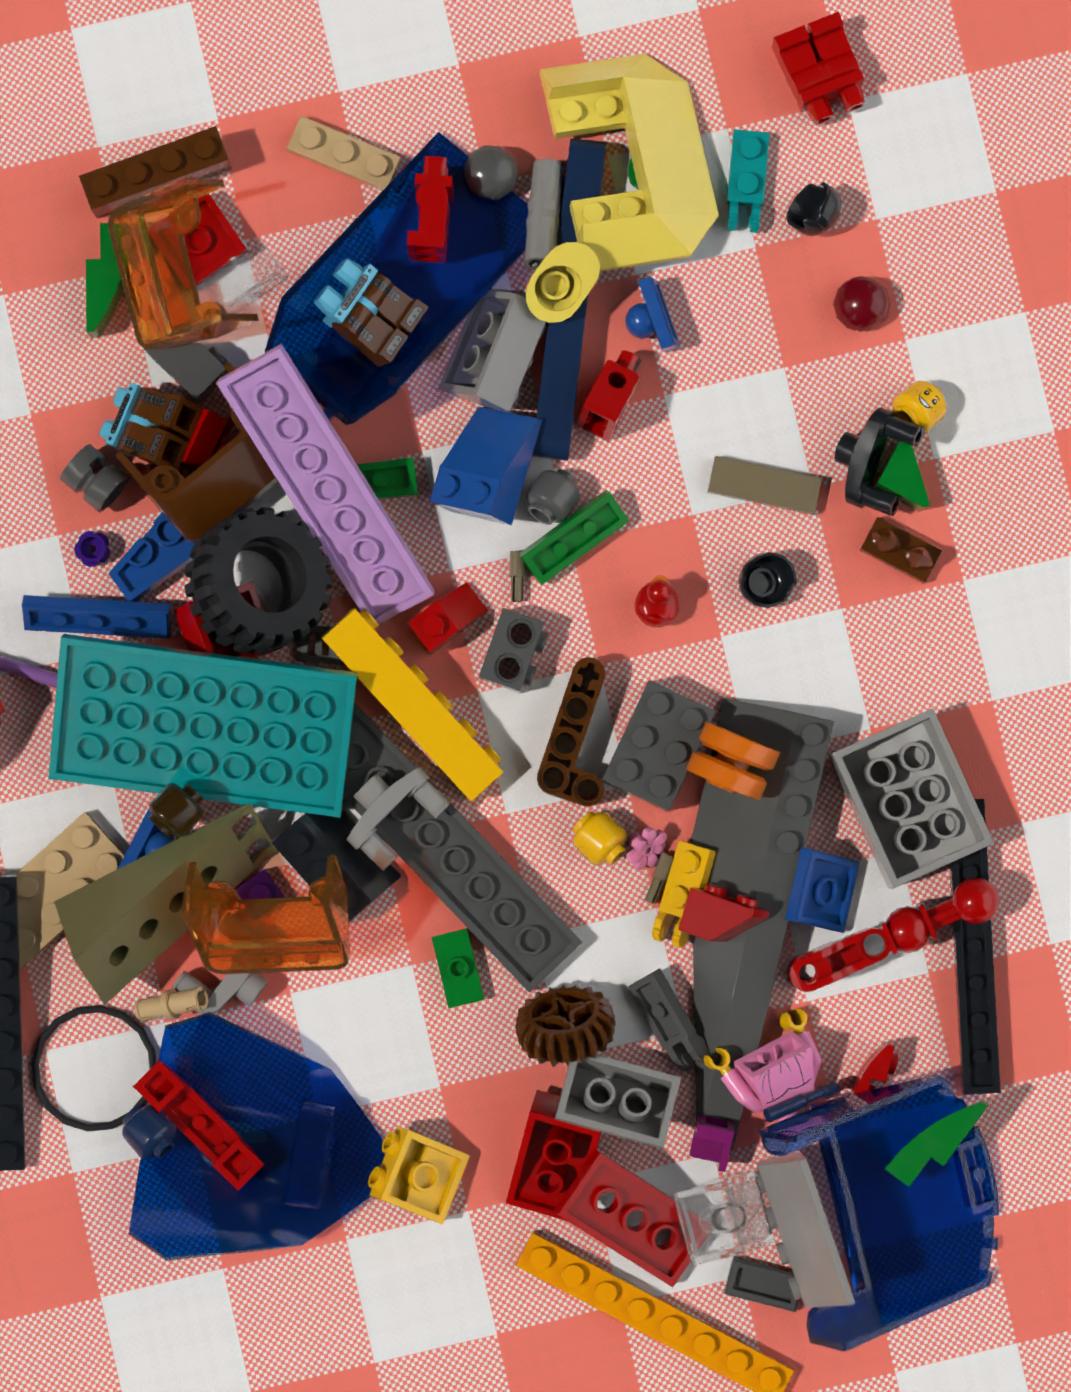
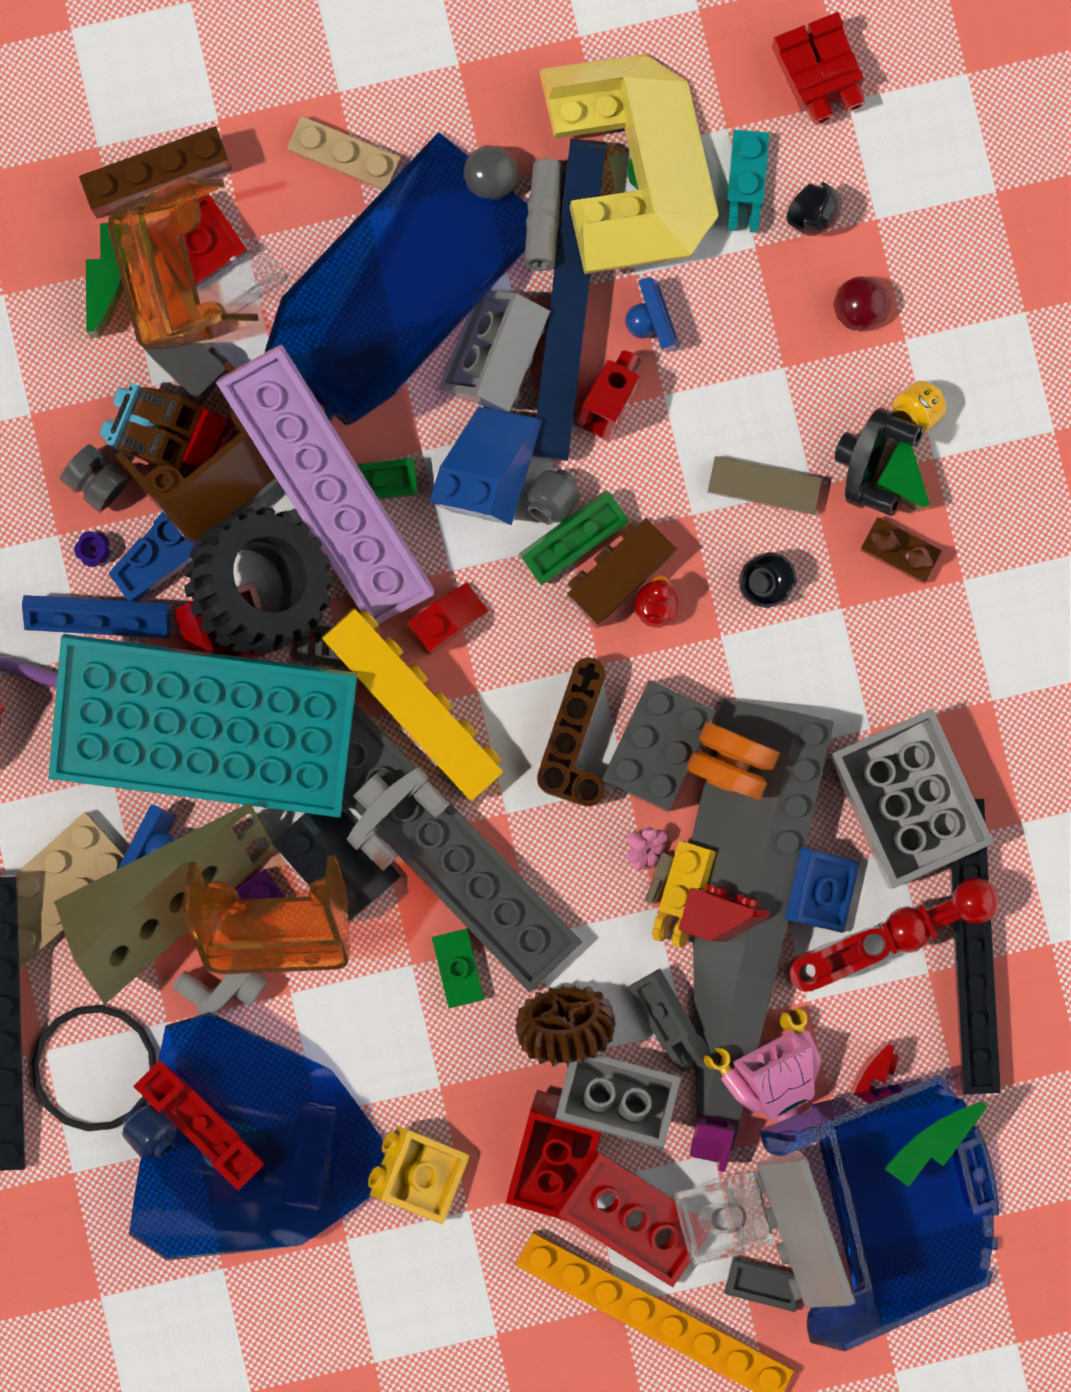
(171, 1004): tan pin -> none
(176, 810): dark brown head -> none
(369, 311): hips -> none
(433, 196): red hips -> none
(504, 648): dark grey brick -> none
(517, 575): dark tan pin -> none
(562, 281): light yellow piece -> none
(599, 838): yellow head -> none
(620, 571): none -> reddish brown brick
(798, 1102): dark blue piece -> none

